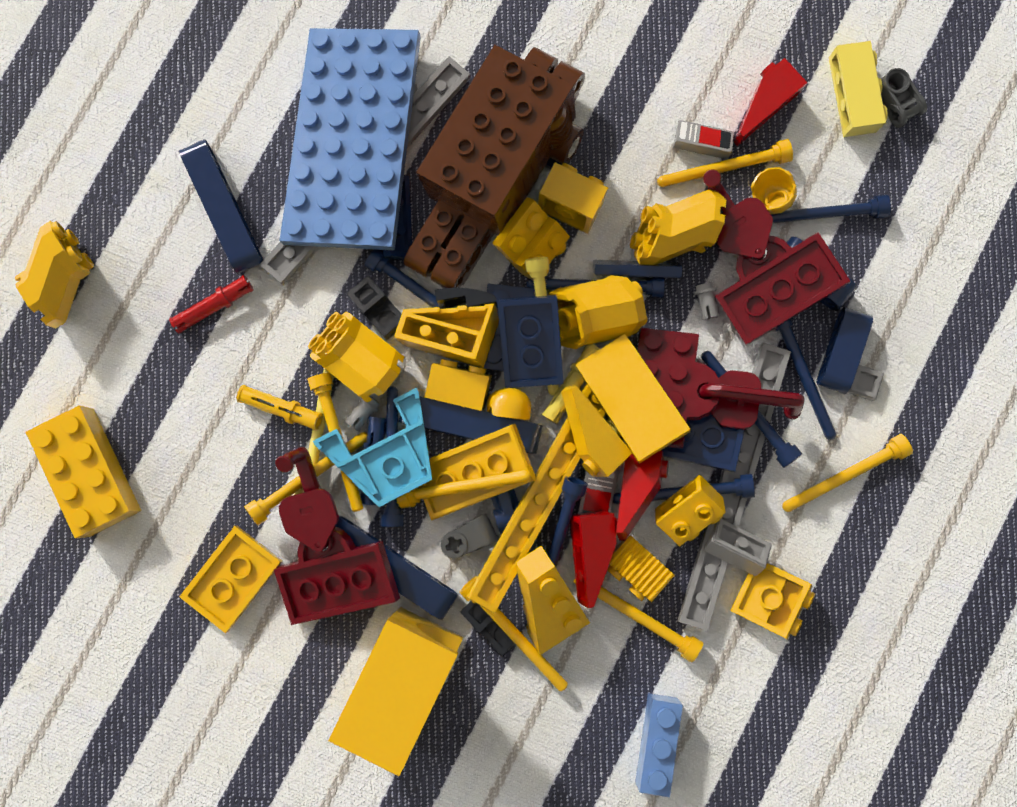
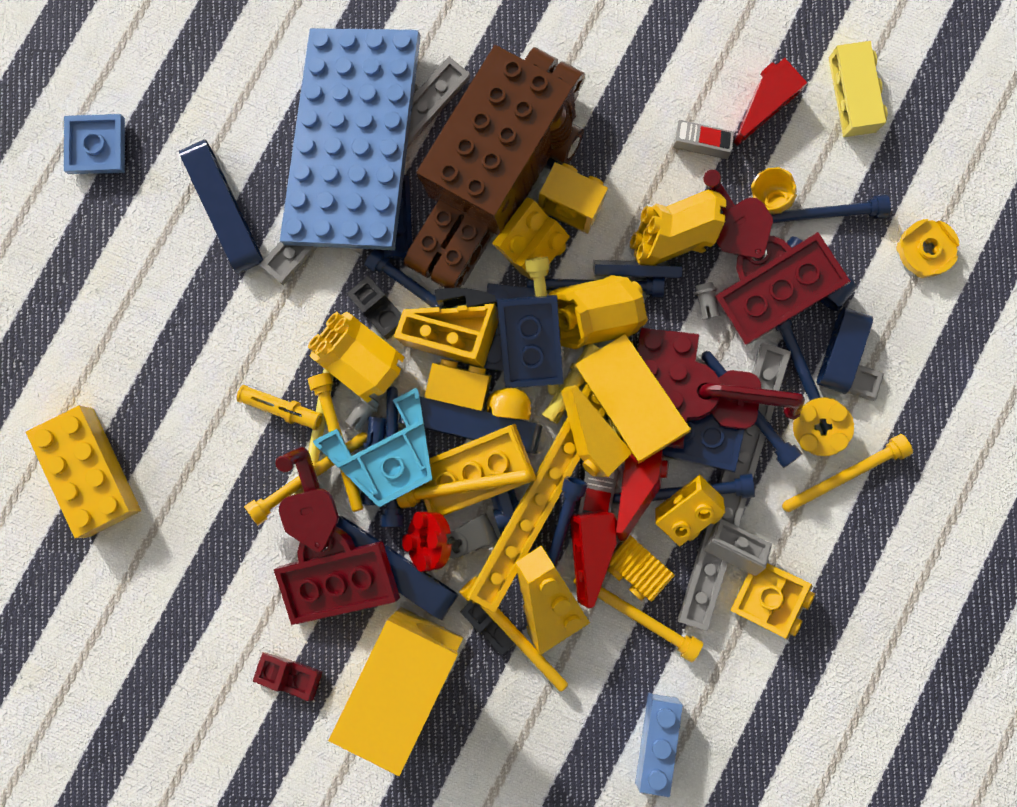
(53, 273): yellow brick -> none
(94, 144): none -> medium blue plate
(221, 298): red pin -> none
(230, 579): yellow plate -> none
(287, 676): none -> dark red slope
(428, 541): none -> red plate
(780, 152): yellow piece -> none
(835, 439): none -> yellow plate
(902, 98): dark grey piece -> none
(928, 231): none -> yellow plate

